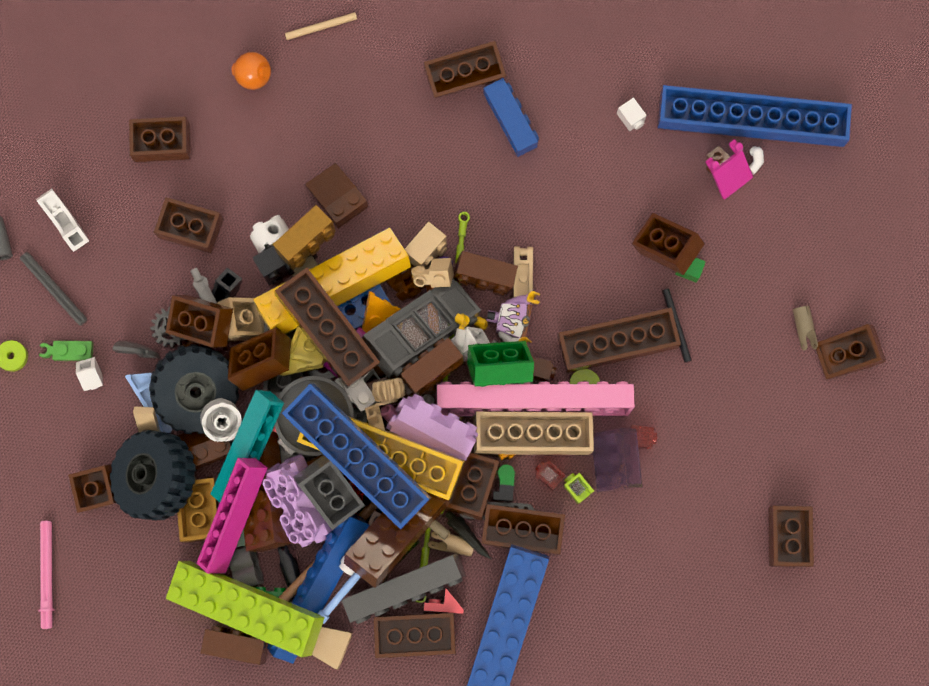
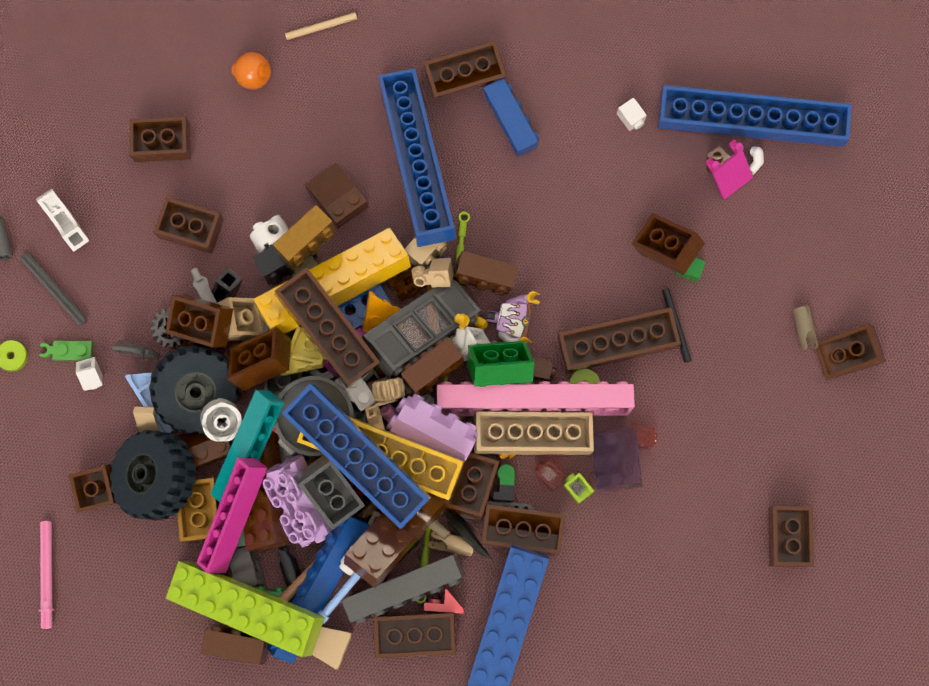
(416, 158): none -> blue brick
(524, 277): tan plate -> none

